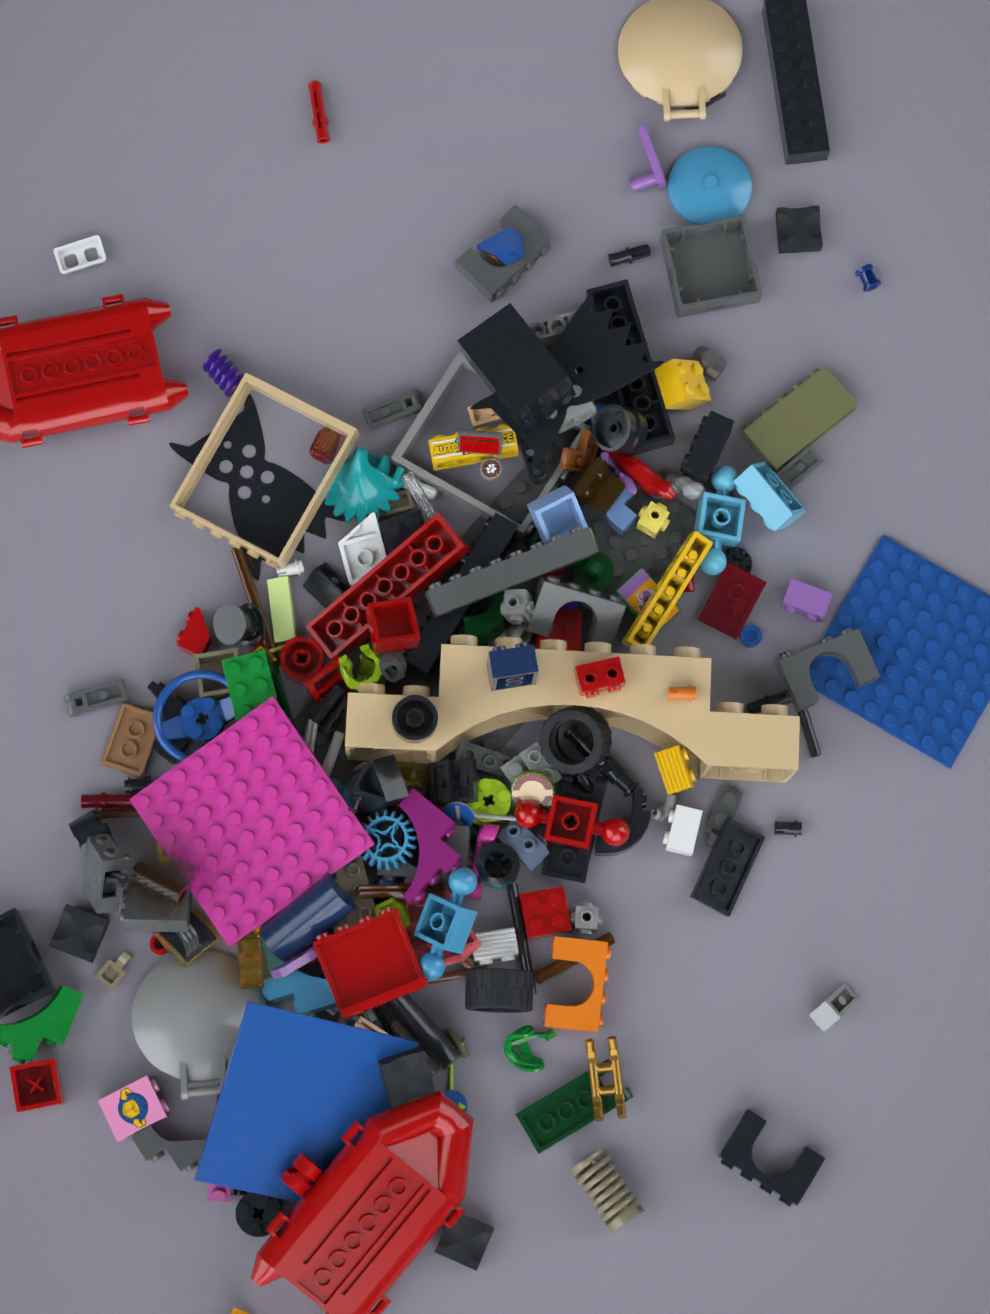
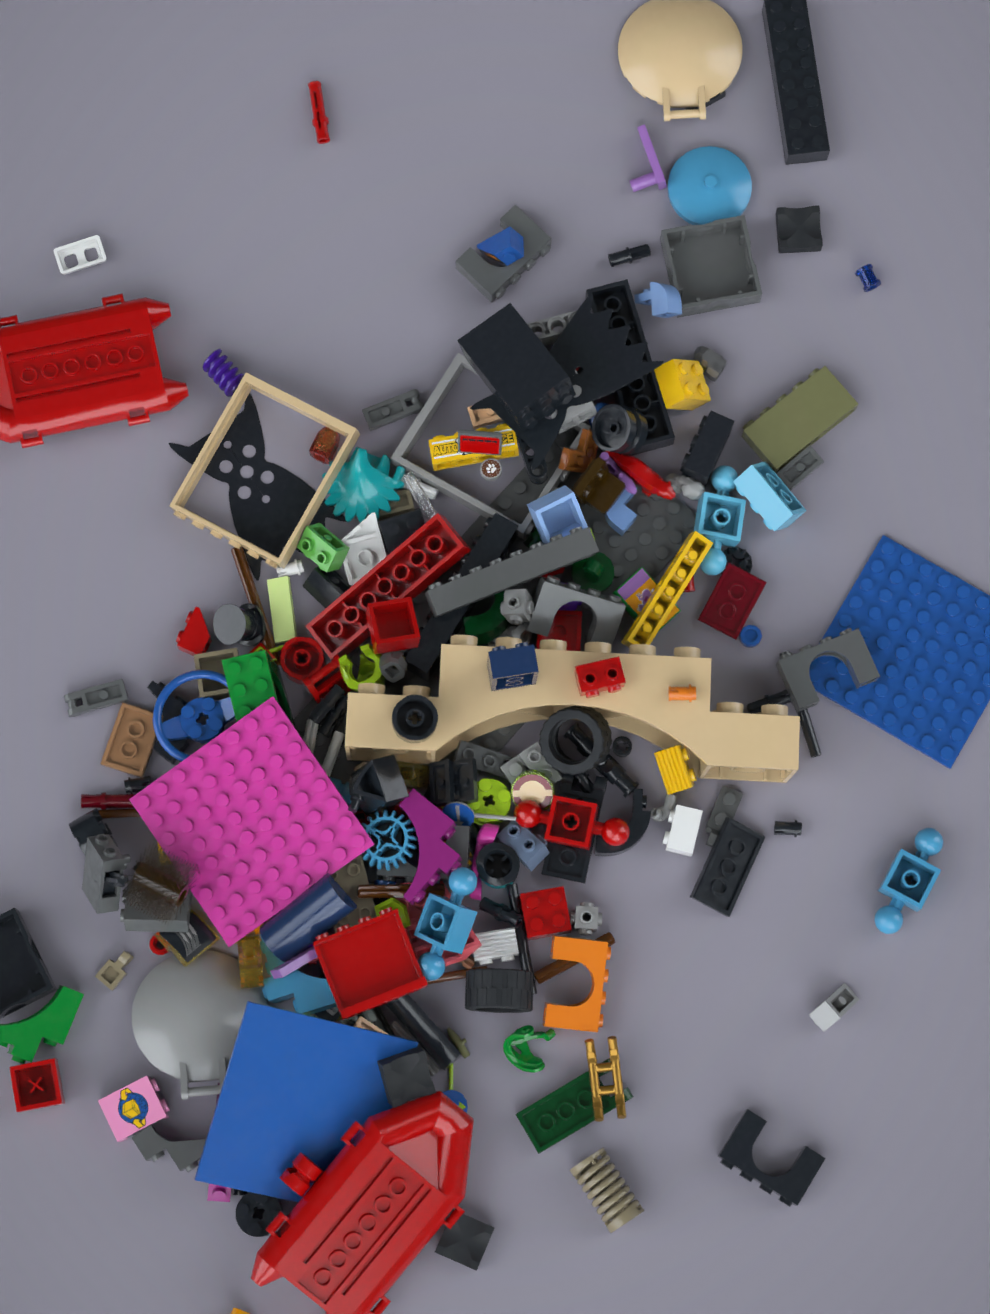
(79, 933): black brick -> none
(323, 547): none -> bright green brick
(501, 912): none -> black pin
(625, 740): none -> black bush
(647, 522): light yellow brick -> none
(663, 299): none -> medium blue brick
(806, 601): medium lavender piece -> none
(928, 843): none -> dark azure brick

